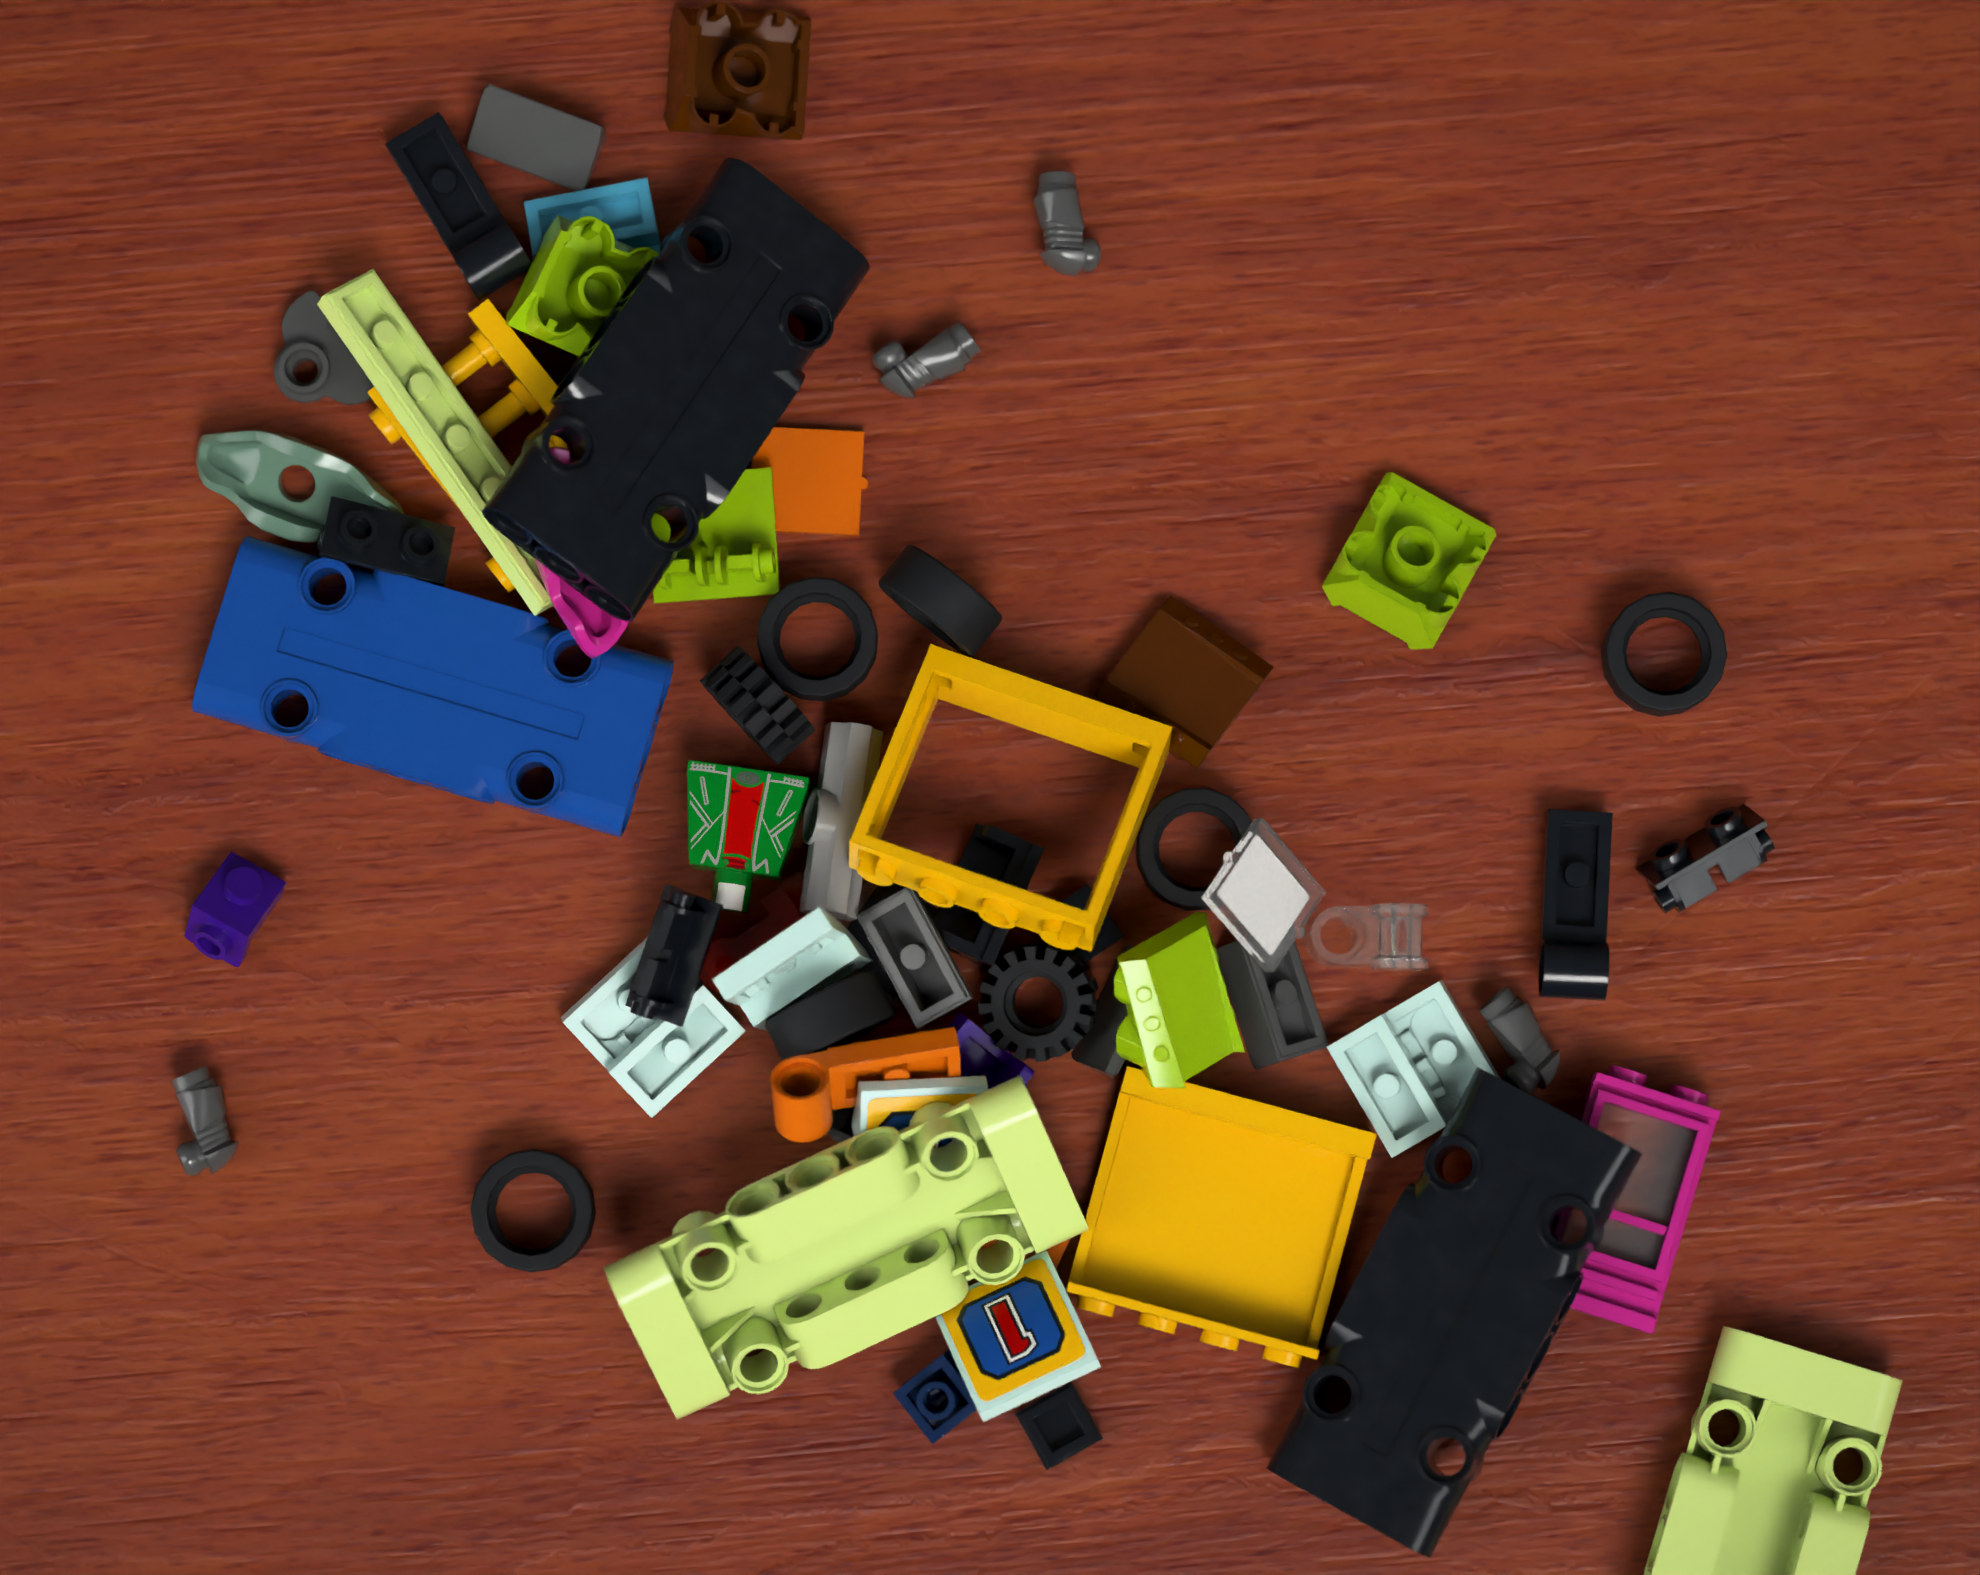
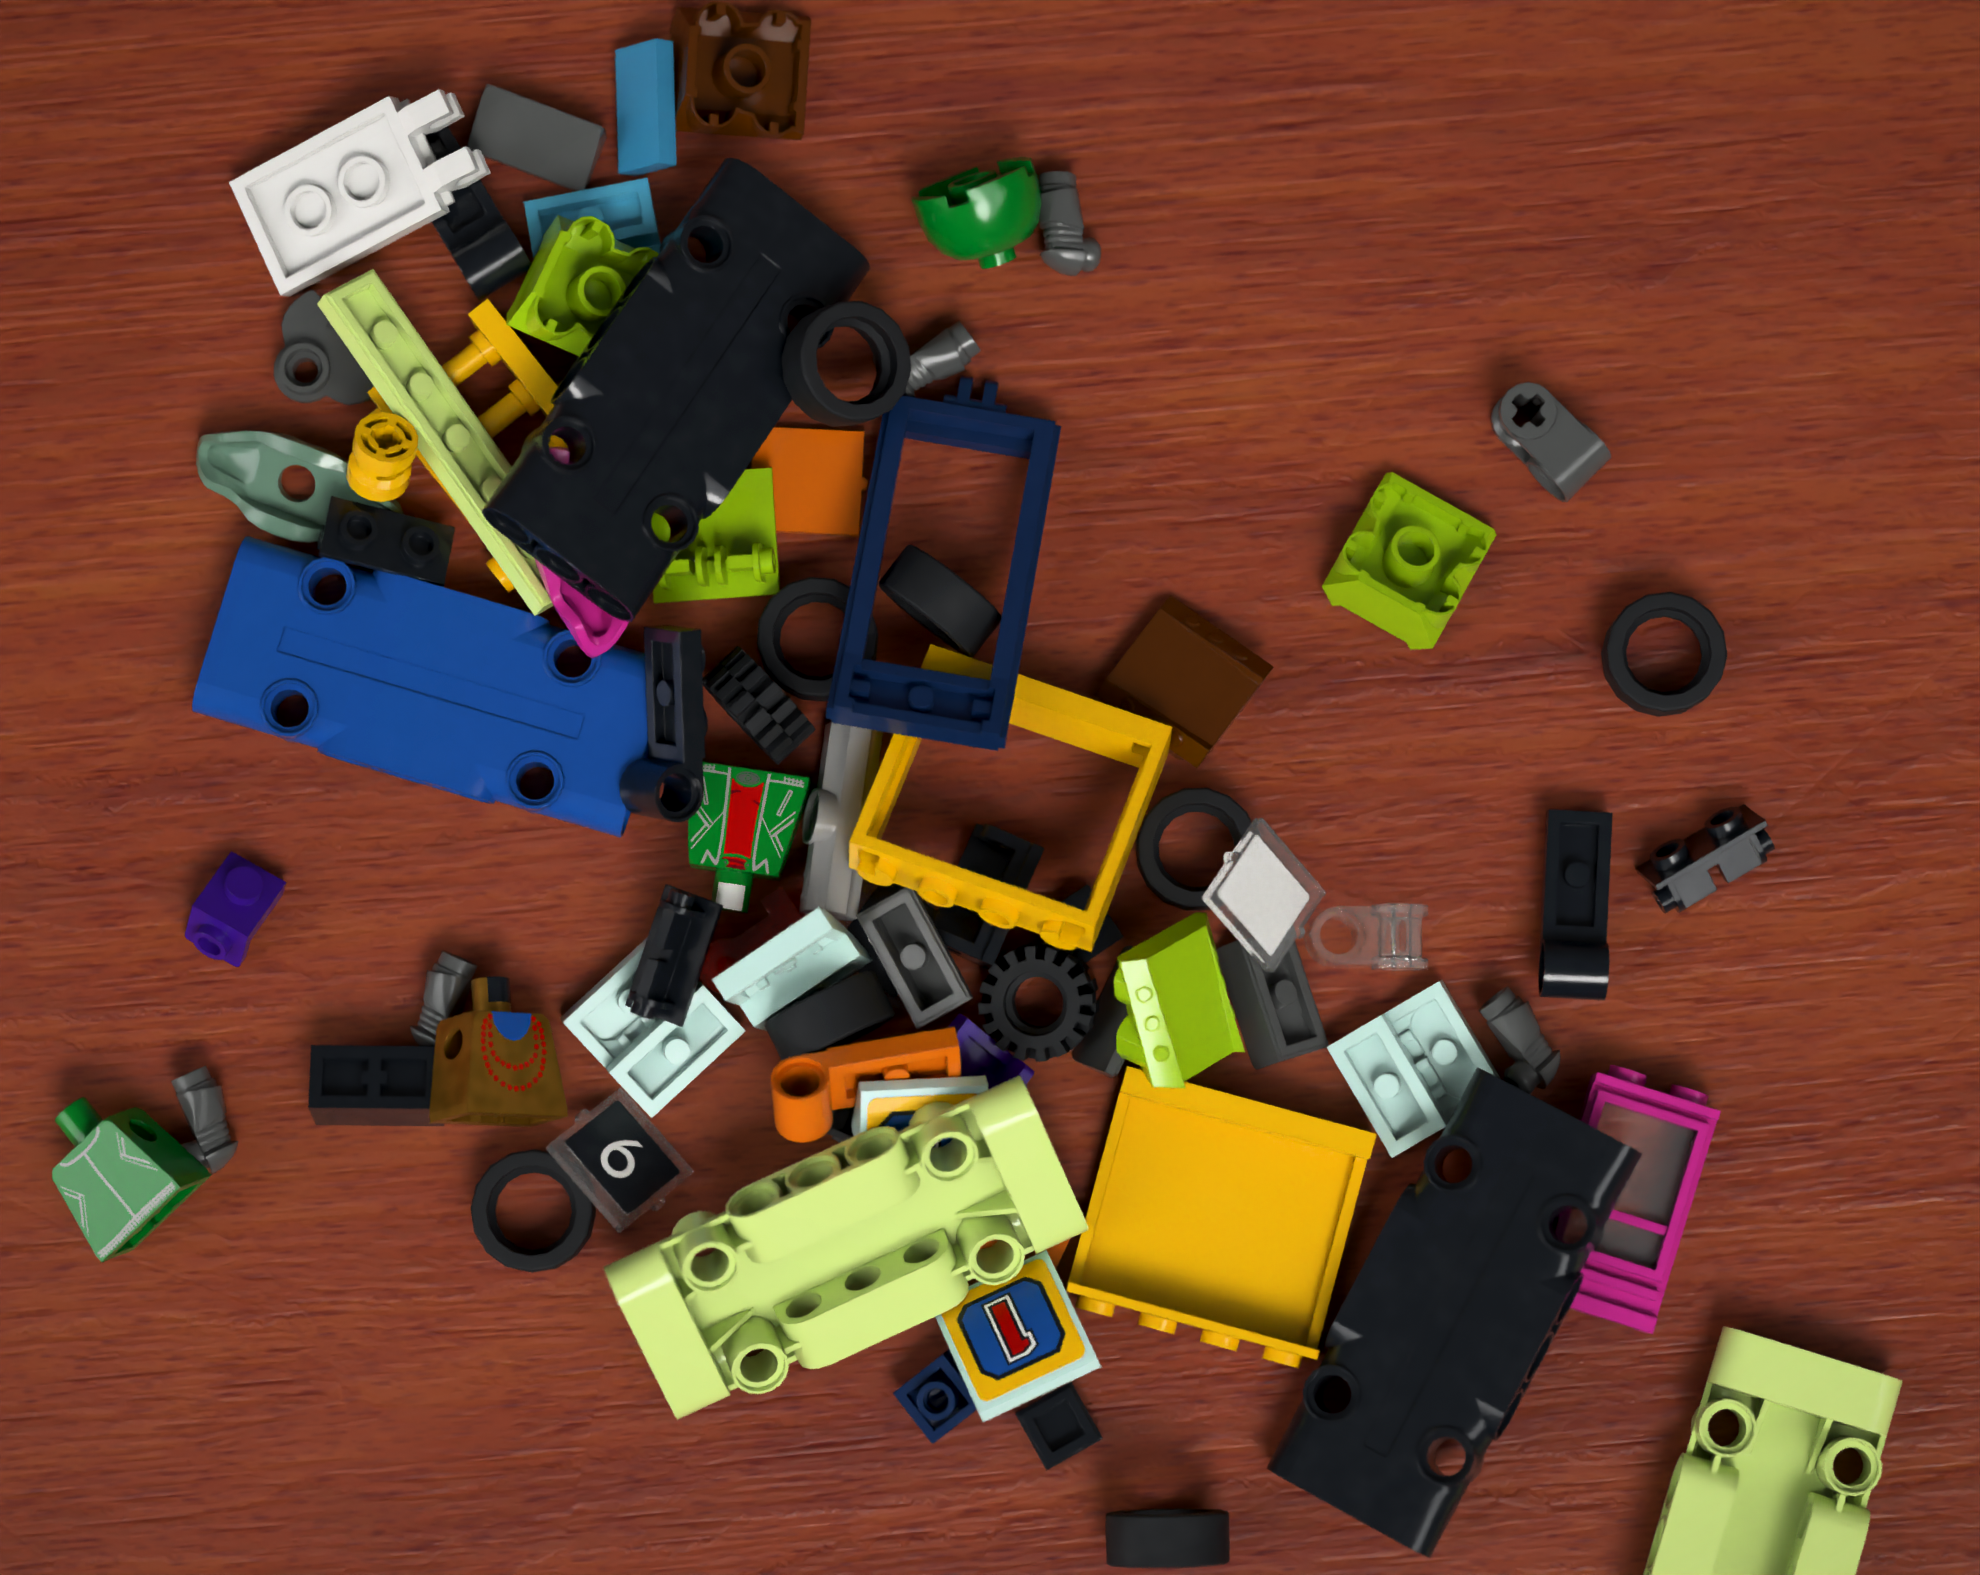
(122, 1176): none -> torso
(354, 189): none -> white tile
(371, 1085): none -> black hinge
(382, 456): none -> yellow wheel
(444, 995): none -> dark grey arm
(495, 1064): none -> pearl gold torso
(619, 1160): none -> piece
(645, 107): none -> dark azure tile
(674, 728): none -> black plate
(888, 348): none -> black tyre
(924, 700): none -> dark blue animal
(981, 211): none -> green cylinder
(1167, 1538): none -> black tyre
(1554, 445): none -> dark grey piece

